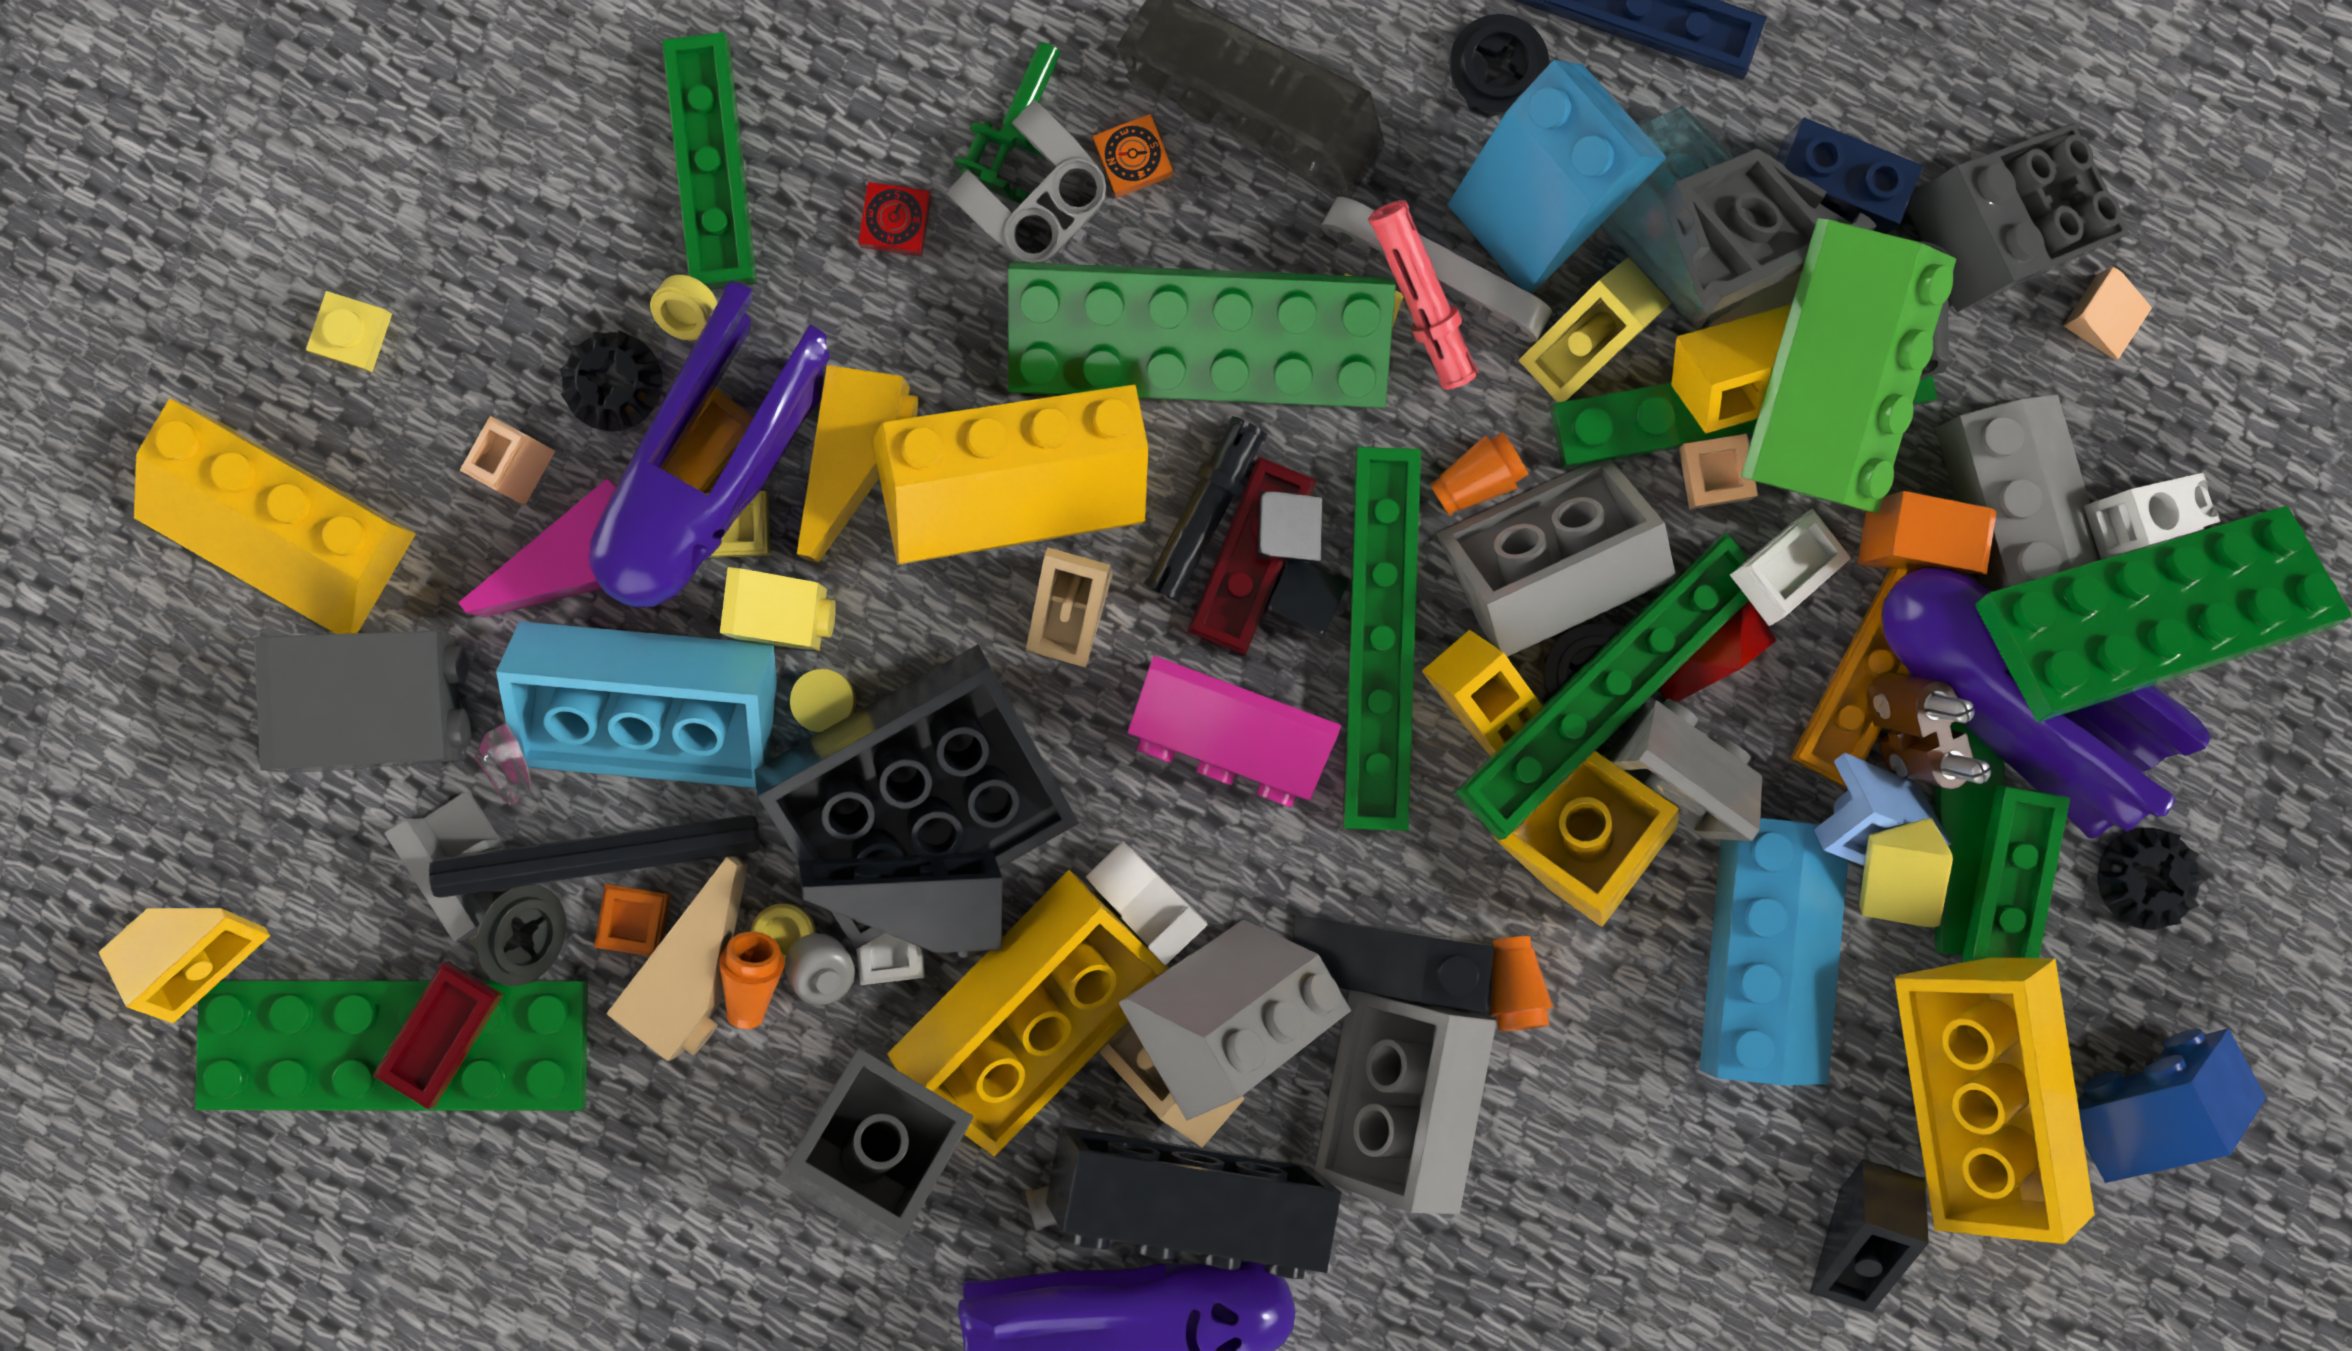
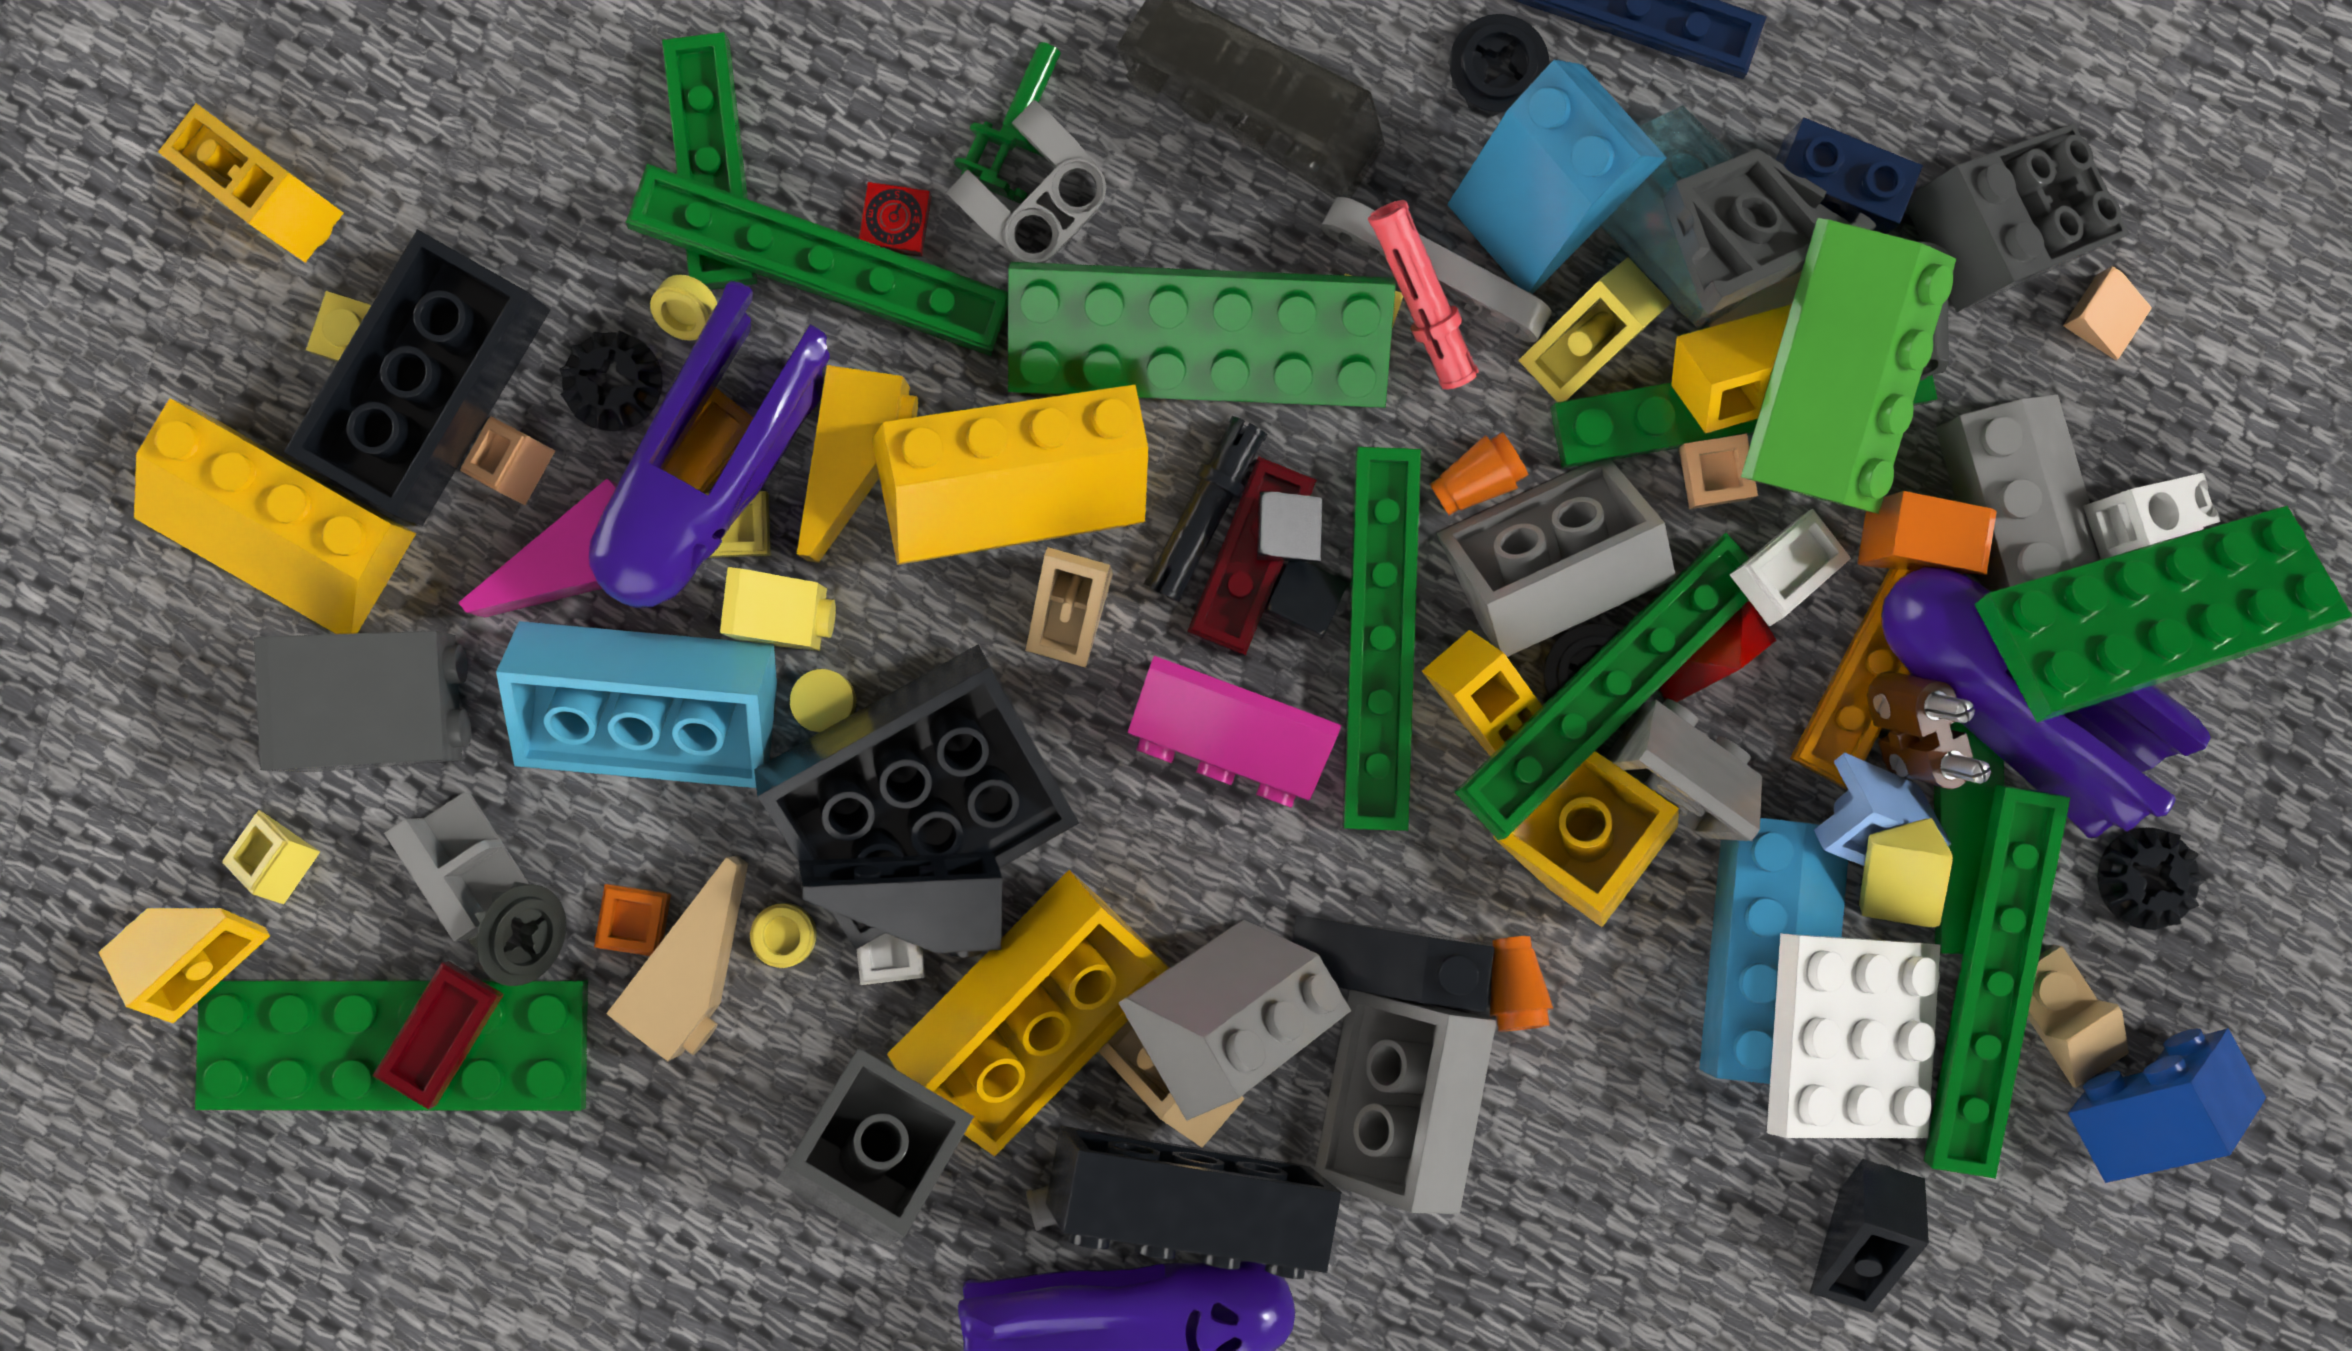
(251, 183): none -> yellow slope
(269, 858): none -> light yellow slope
(418, 379): none -> black brick
(502, 763): clear tile -> none
(593, 856): black axle -> none
(749, 977): orange cone -> none
(817, 259): none -> green tile
(819, 969): light grey piece -> none
(1133, 156): orange tile -> none
(1146, 902): white leg -> none
(1853, 1038): none -> white plate
(1996, 1099): yellow slope -> none
(2072, 1022): none -> tan slope

